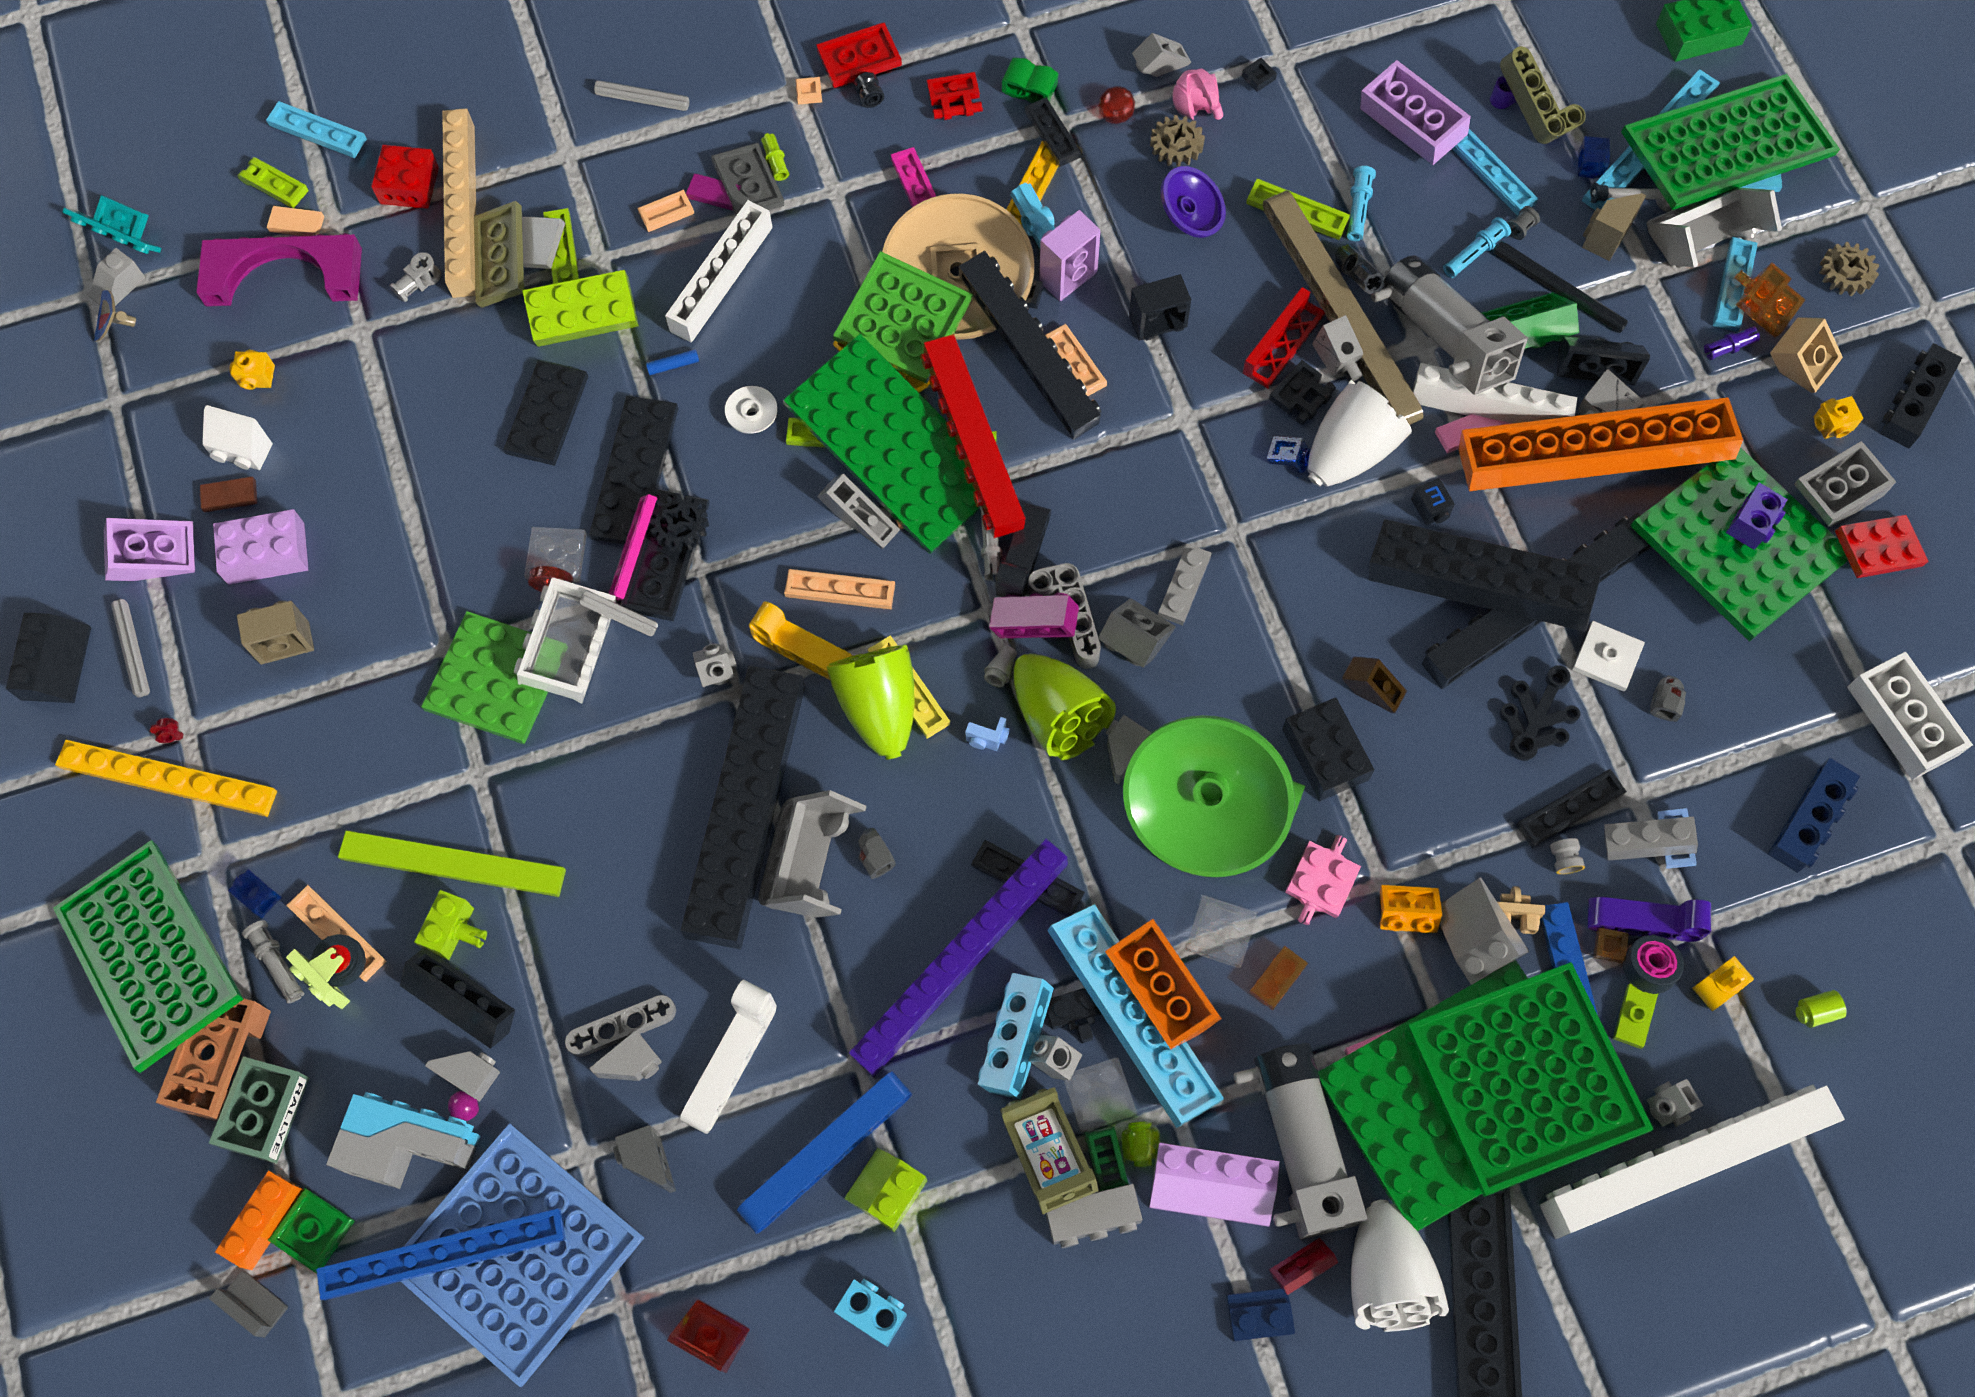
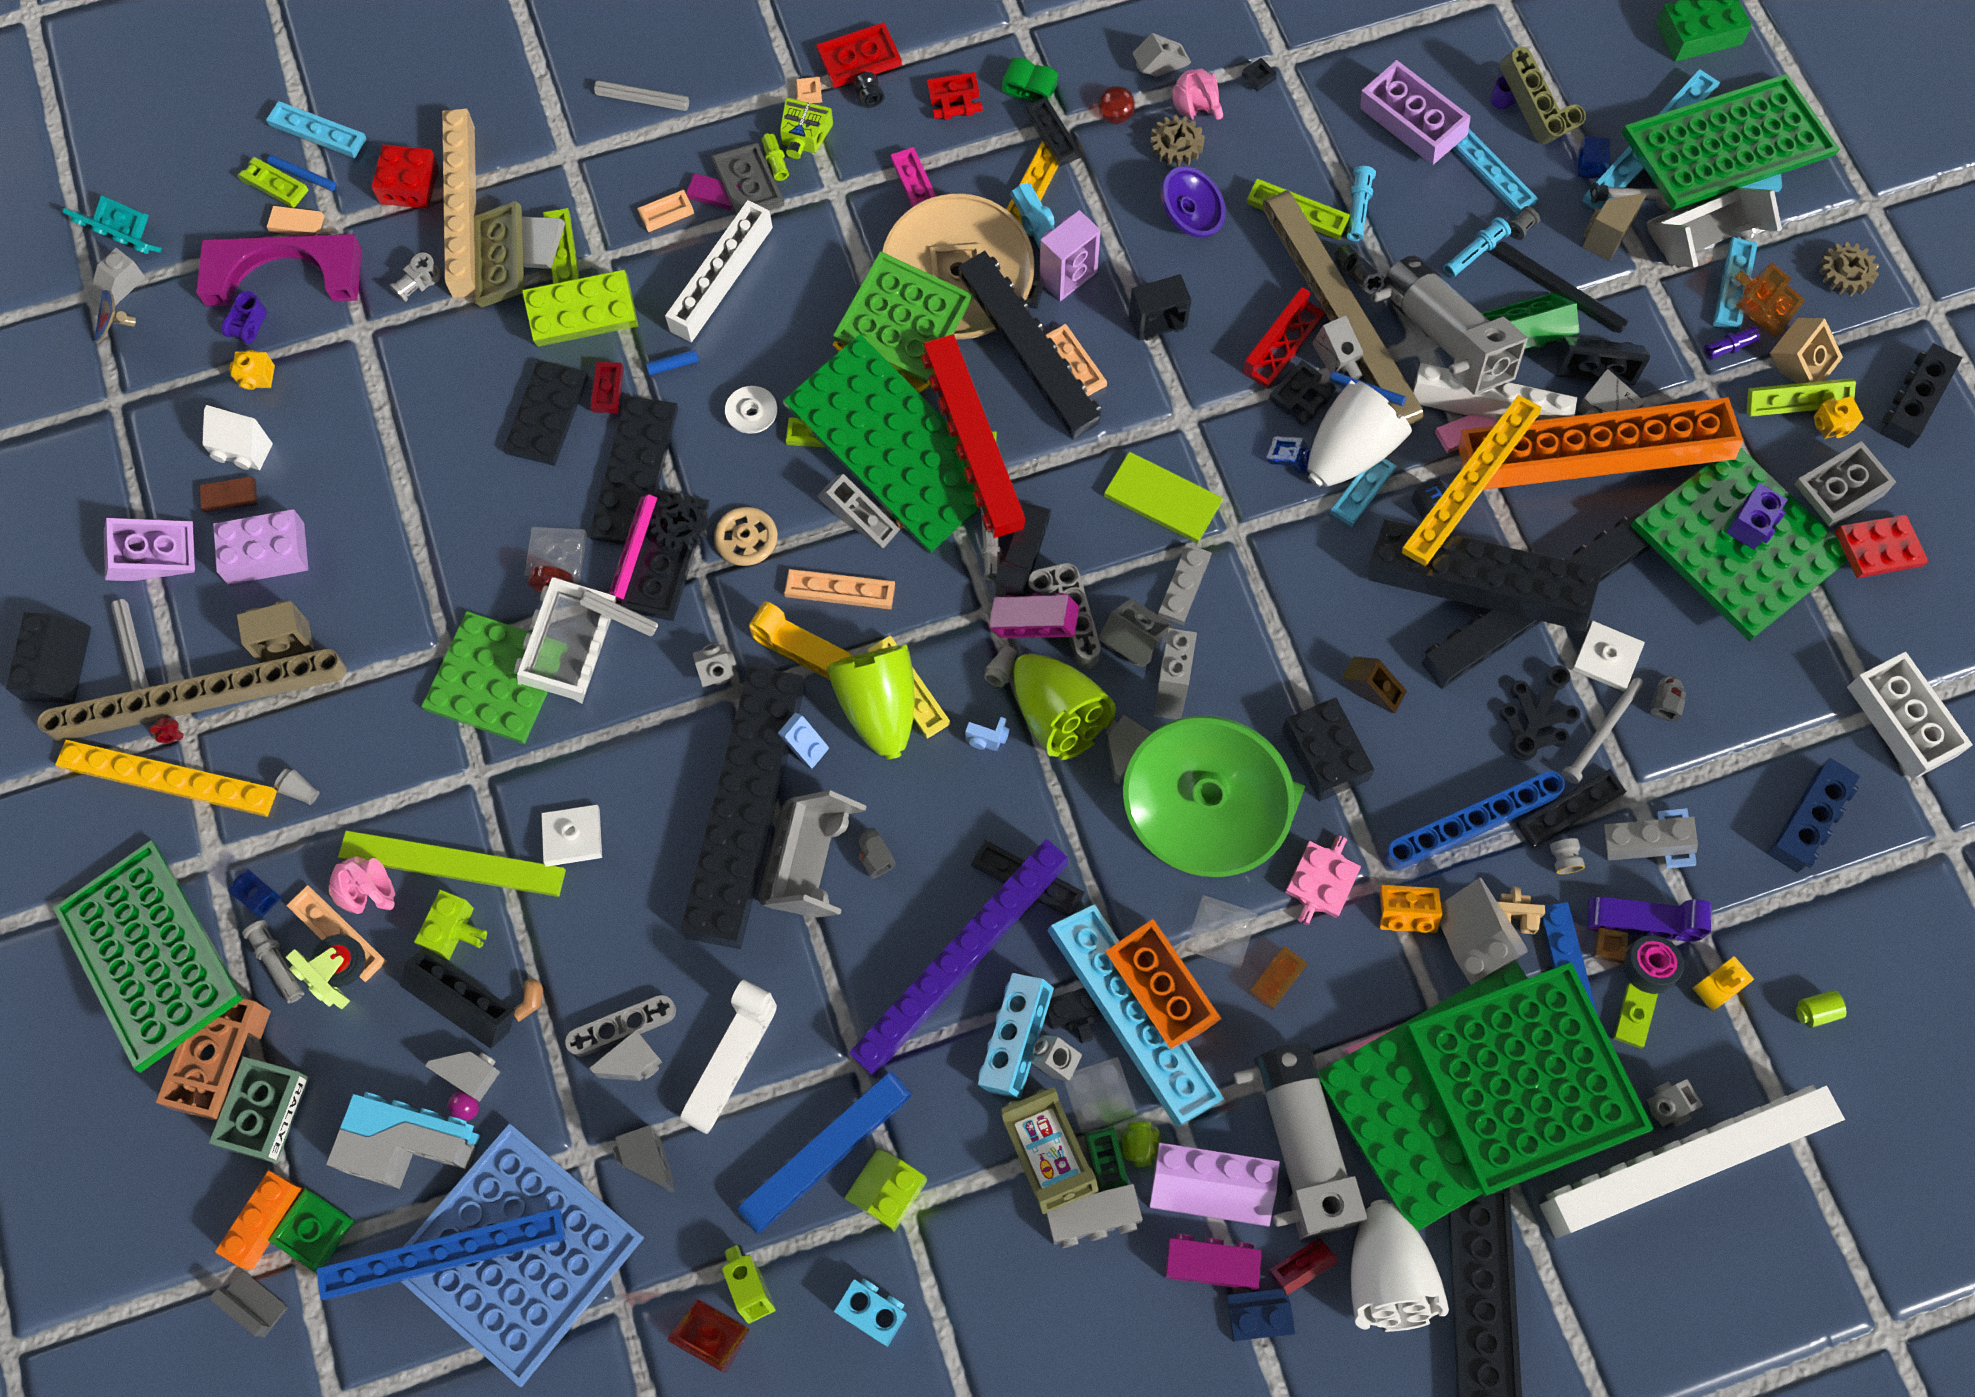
(181, 691): none -> dark tan beam
(244, 321): none -> dark purple piece
(296, 786): none -> light grey cone
(301, 172): none -> blue bar
(356, 879): none -> bright pink helmet
(532, 999): none -> medium nougat arm
(571, 835): none -> white plate
(607, 387): none -> dark red plate
(747, 1285): none -> lime torso
(750, 556): none -> tan plate
(803, 740): none -> light blue plate
(804, 126): none -> lime torso
(1163, 497): none -> lime tile
(1175, 673): none -> light grey piece
(1213, 1262): none -> magenta brick
(1362, 492): none -> medium azure tile
(1389, 395): none -> blue bar
(1471, 480): none -> yellow plate
(1483, 812): none -> blue beam
(1573, 773): none -> light grey bar
(1797, 396): none -> lime plate

